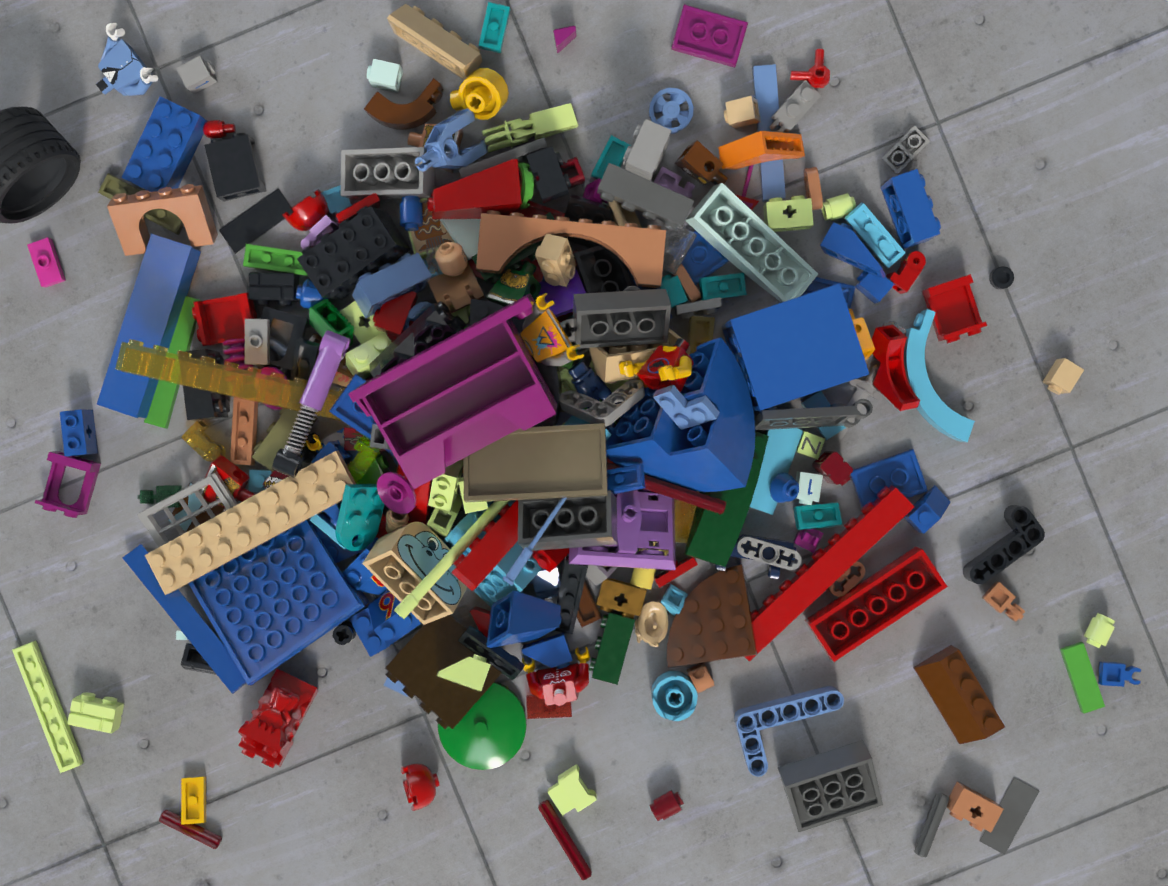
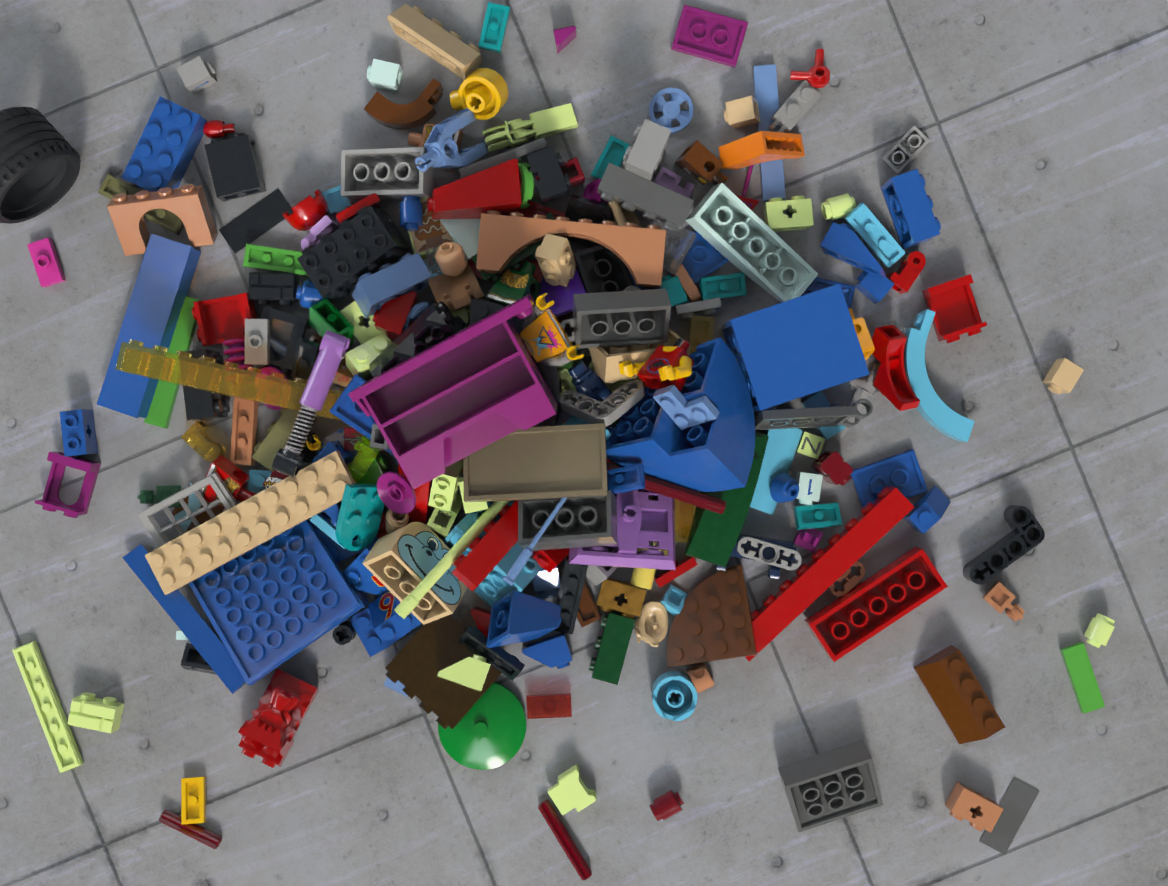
(123, 66): medium blue torso -> none
(420, 785): red cylinder -> none
(559, 685): red torso -> none
(777, 706): medium blue beam -> none
(813, 187): nougat beam -> none
(931, 825): dark grey axle -> none
(1001, 277): black tile -> none
(1115, 674): blue plate -> none

